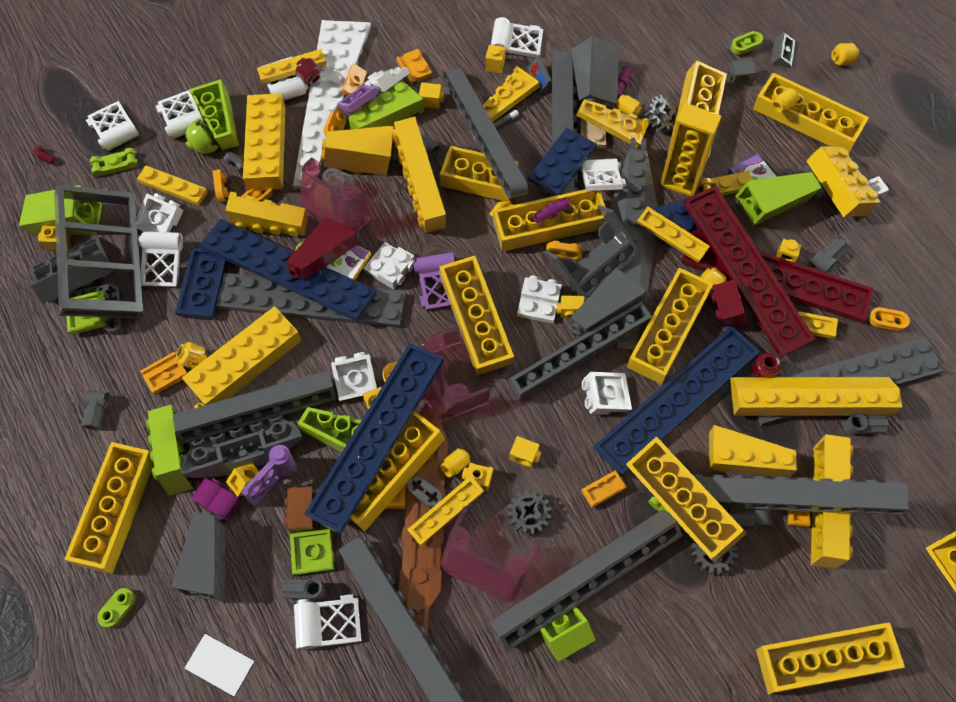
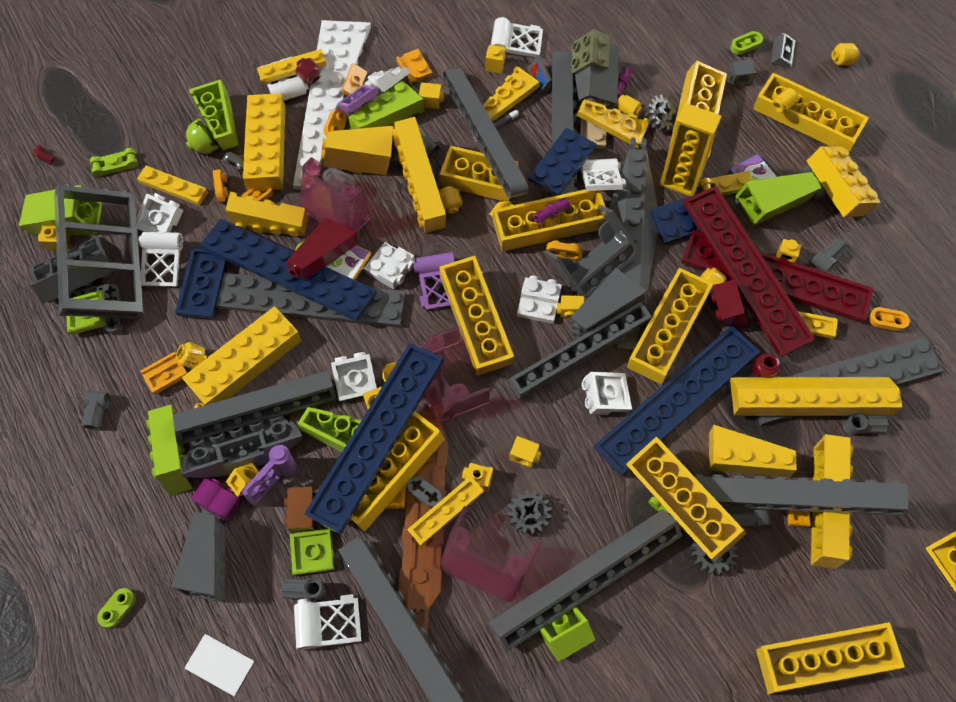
(110, 508): yellow brick -> none
(117, 133): white piece -> none
(178, 126): white piece -> none
(451, 199): none -> yellow head
(455, 462): yellow brick -> none
(591, 50): none -> olive bracket
(603, 489): light orange plate -> none
(673, 234): yellow plate -> none
(878, 186): white plate -> none

